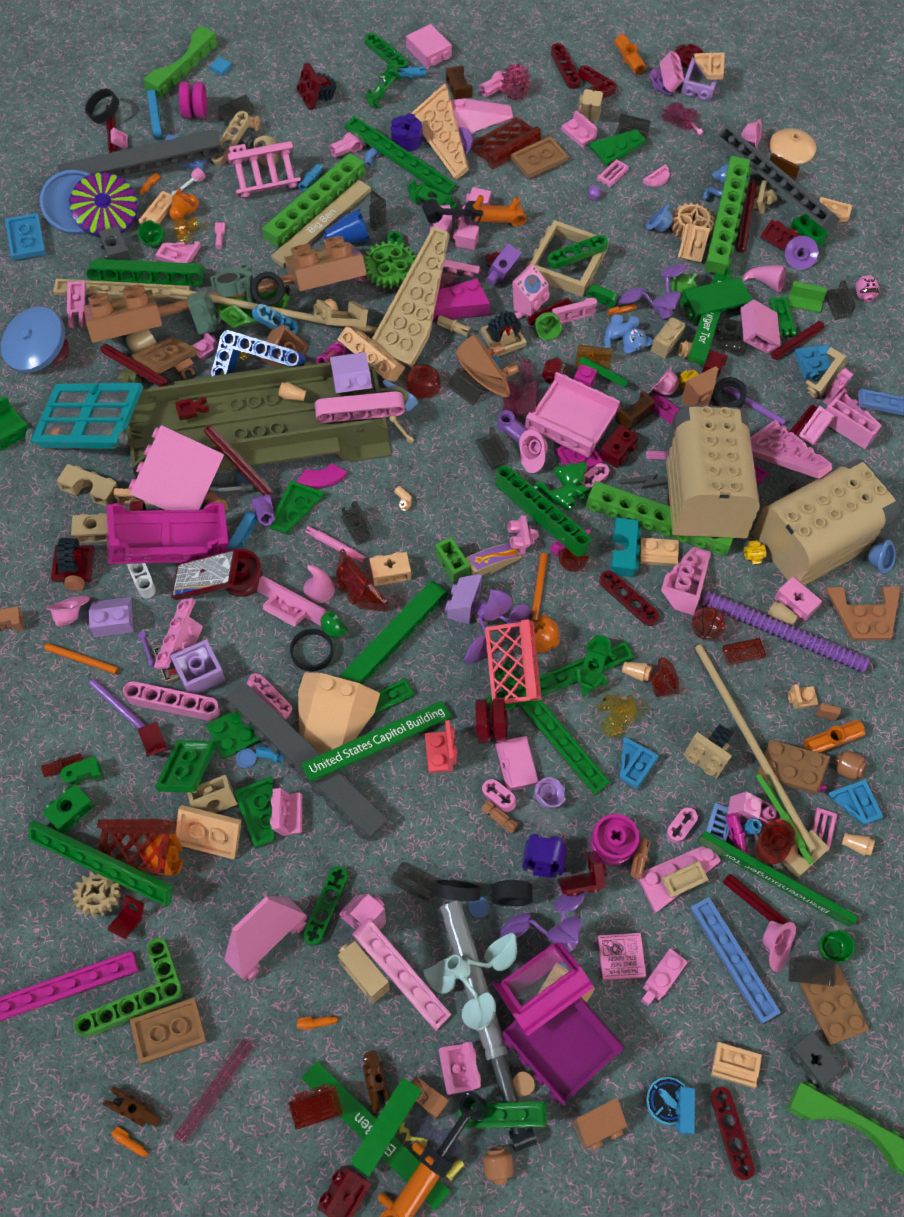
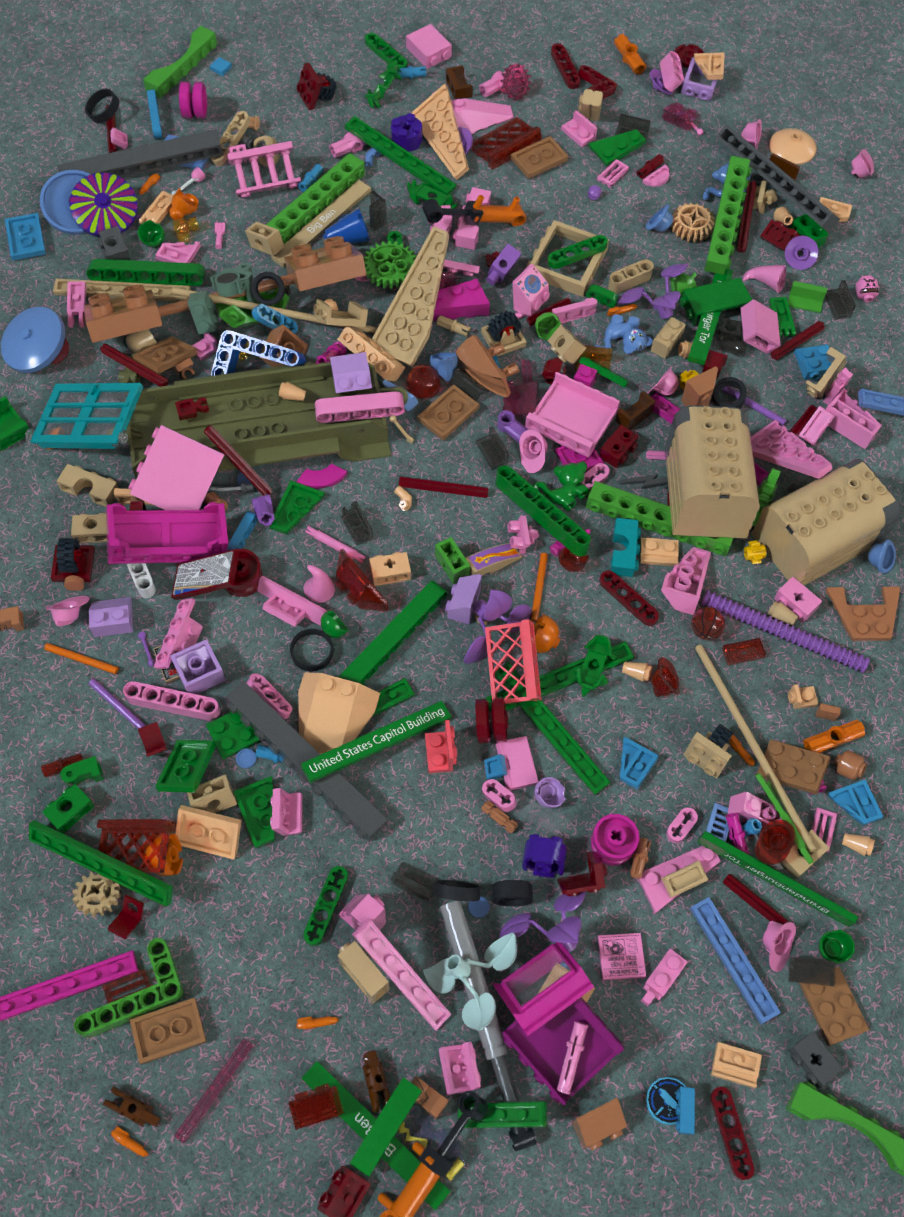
(107, 987): none -> clear red tile
(231, 108): clear smoke hinge -> none
(261, 932): bright pink wedge -> none
(265, 238): none -> tan brick
(445, 364): none -> medium blue hair
(445, 487): none -> dark red axle
(448, 412): none -> medium nougat plate
(495, 767): none -> dark azure tile
(498, 1165): nougat head -> none
(523, 1084): light nougat tile -> none
(566, 345): none -> tan brick
(573, 1053): none -> bright pink pin
(622, 714): clear yellow animal -> none
(630, 276): none -> tan beam
(650, 166): none -> dark red axle
(693, 242): light nougat plate -> none
(737, 746): none -> orange piece
(766, 491): none -> bright green gear
(783, 215): none -> light nougat cone
(863, 164): none -> bright pink piece

